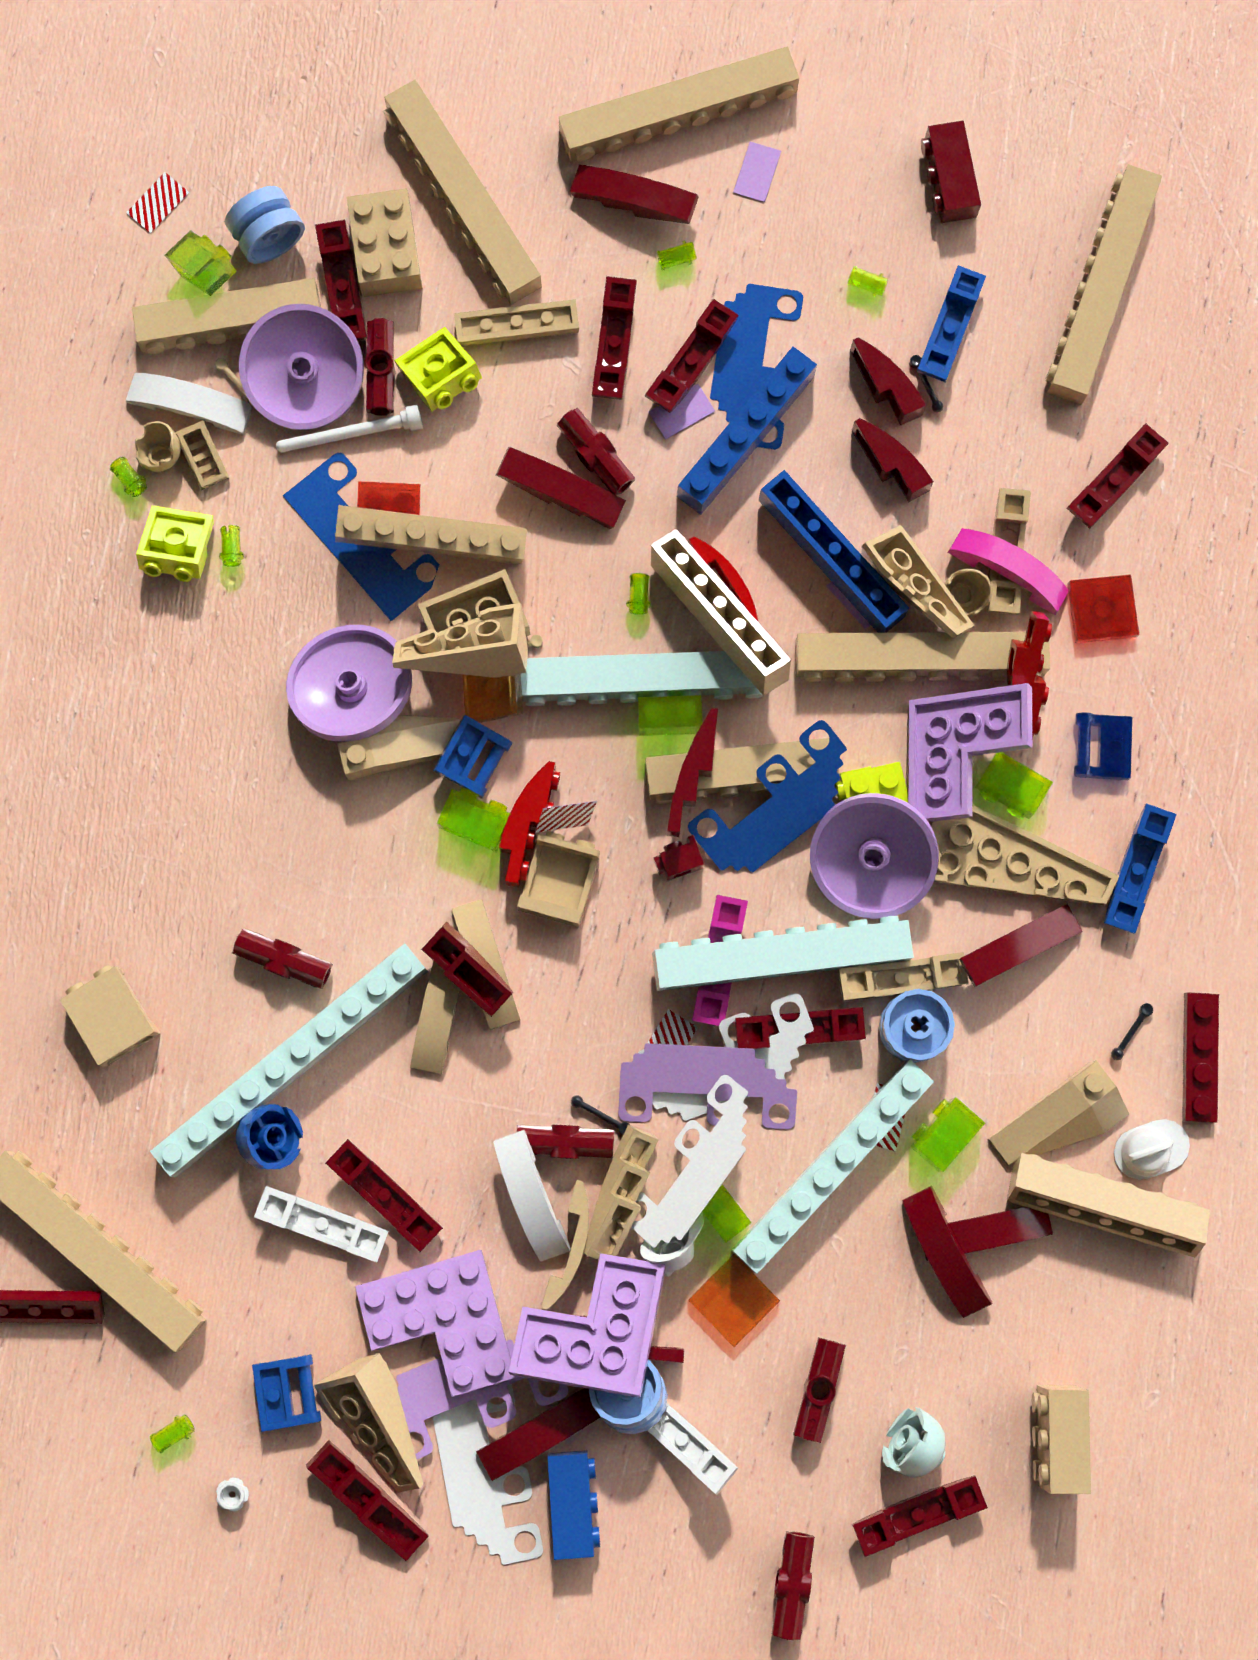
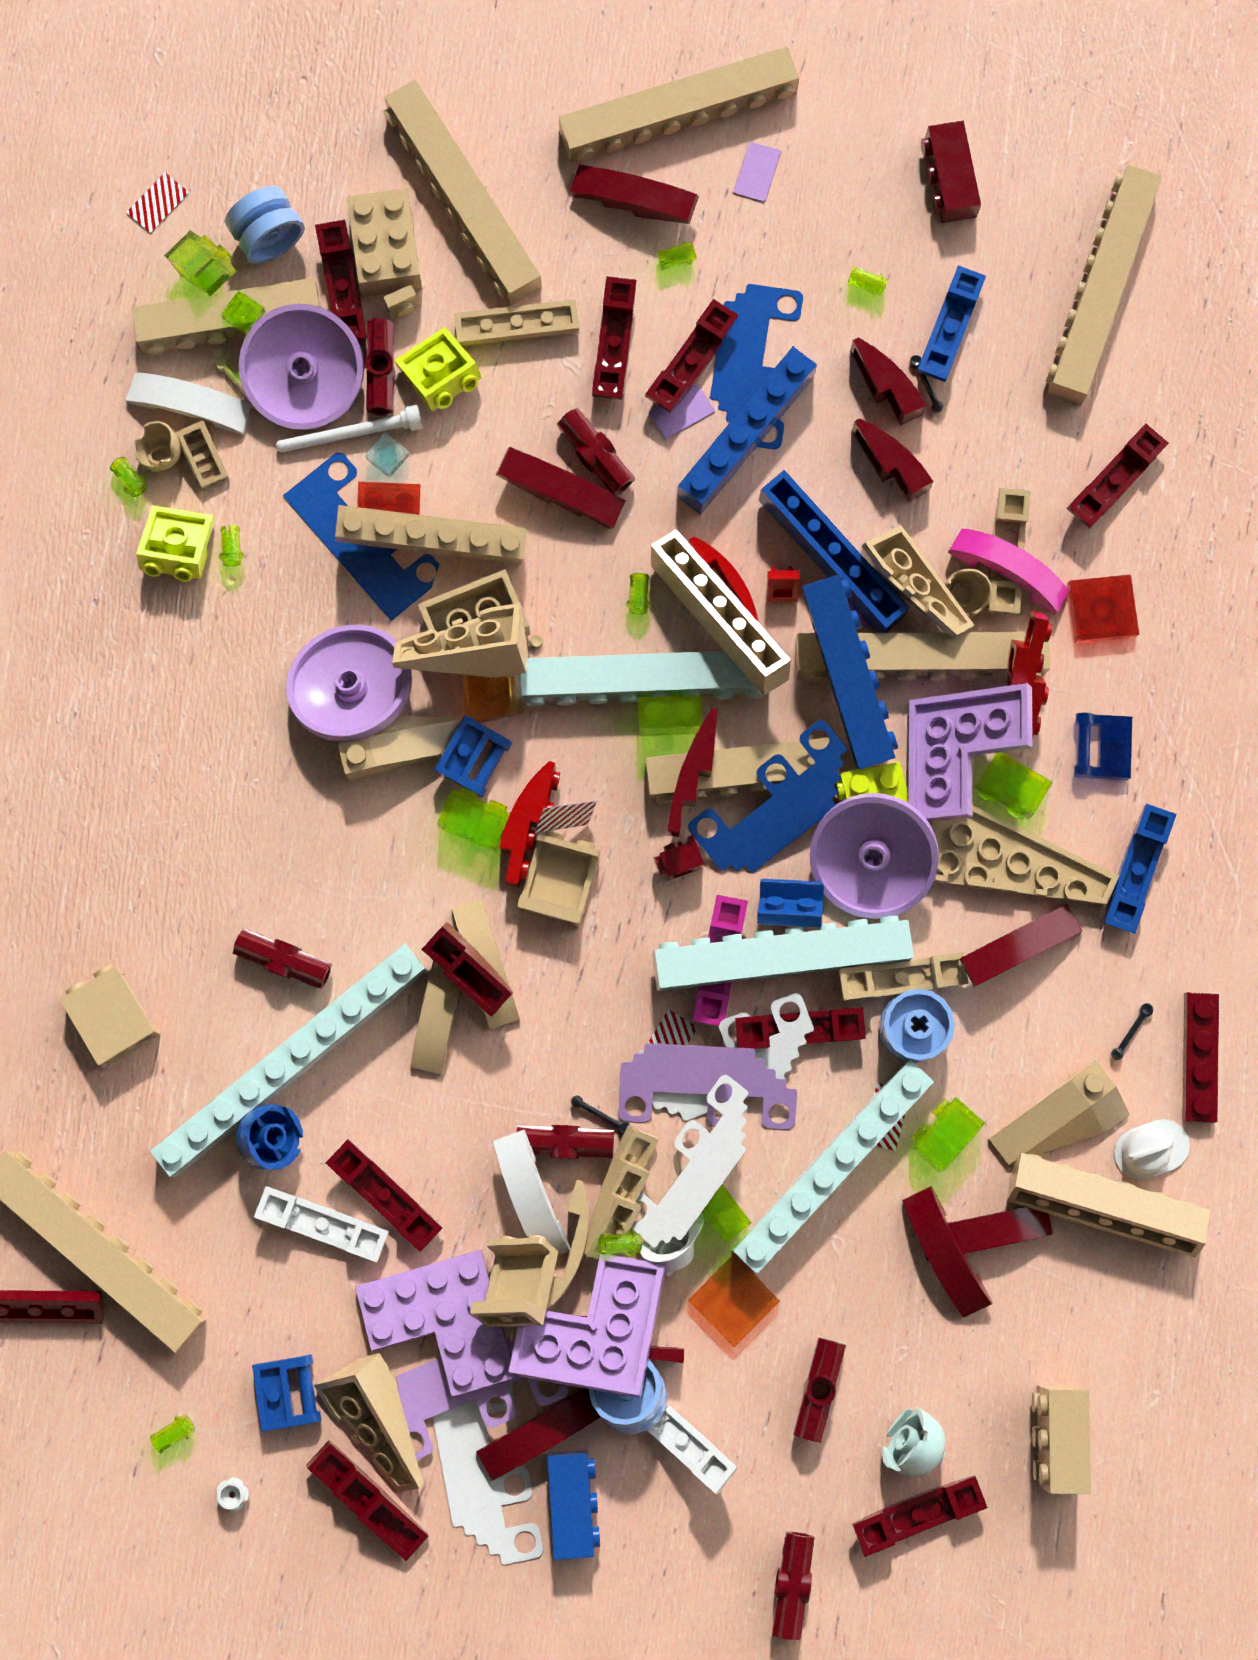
(242, 312): none -> clear neon green tile
(387, 455): none -> clear light blue plate
(401, 302): none -> tan plate
(518, 1282): none -> tan panel
(620, 1243): none -> clear neon green pin
(782, 585): none -> red tile
(790, 903): none -> blue bracket
(848, 671): none -> blue brick

